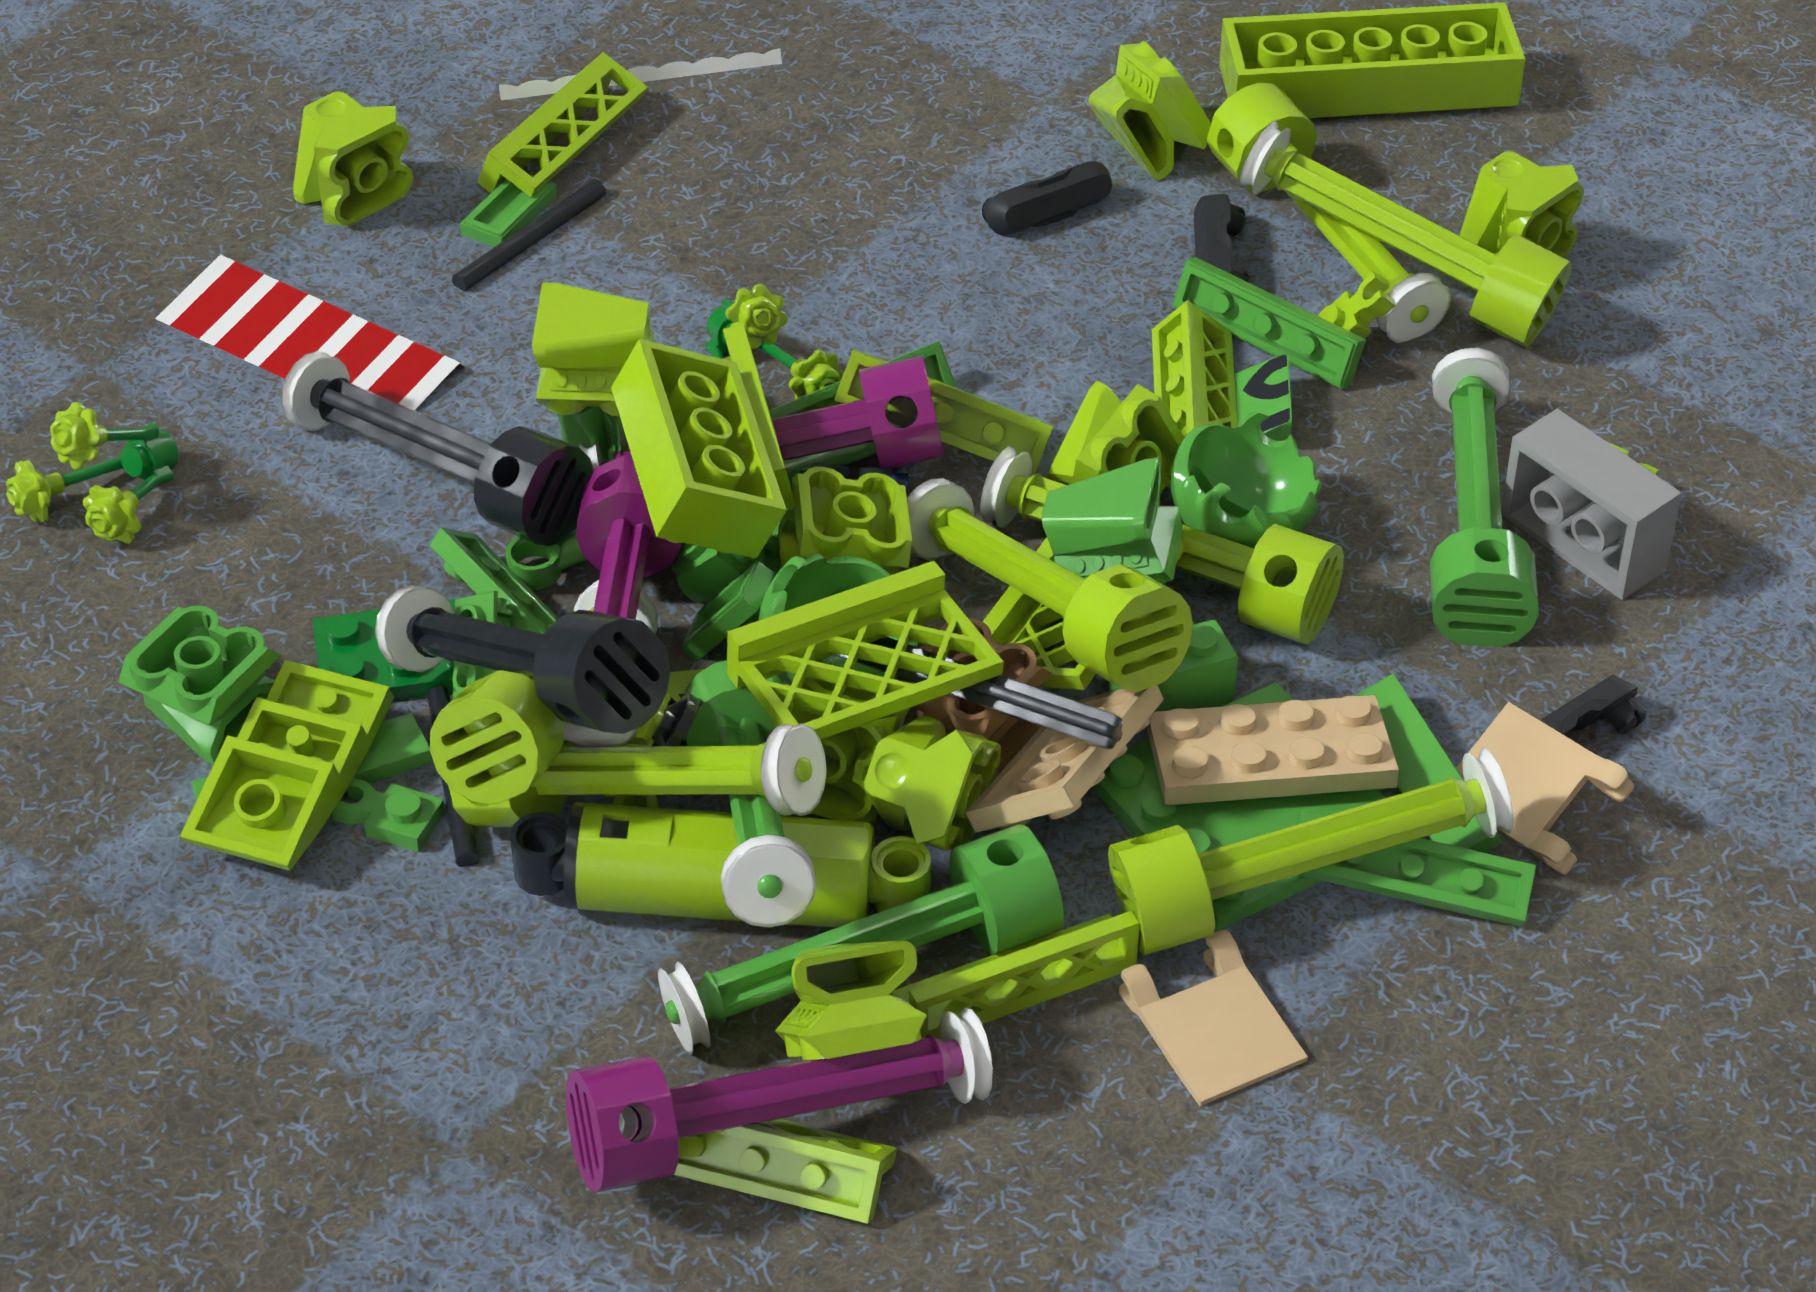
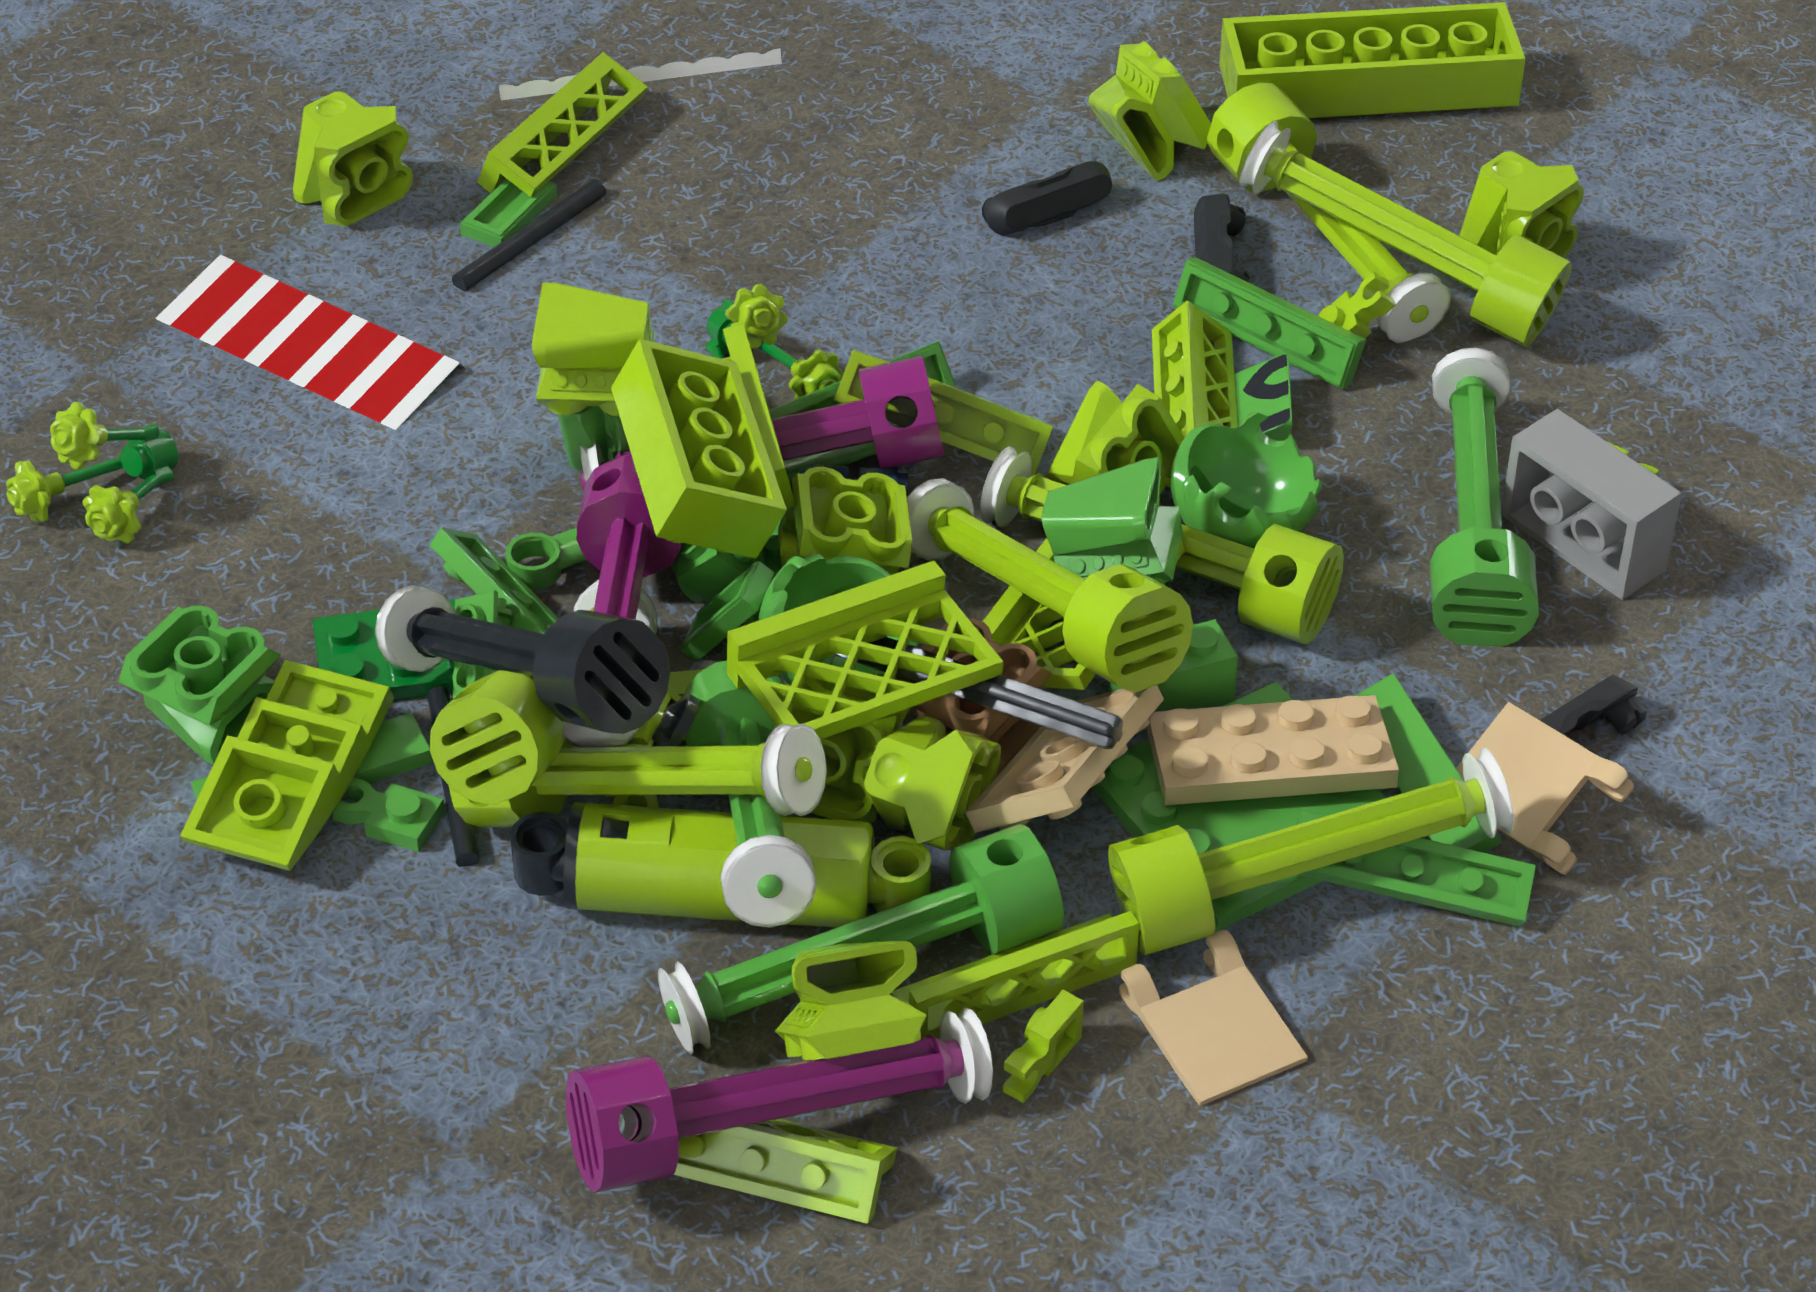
(520, 479): black piece -> none
(1049, 1039): none -> lime plate

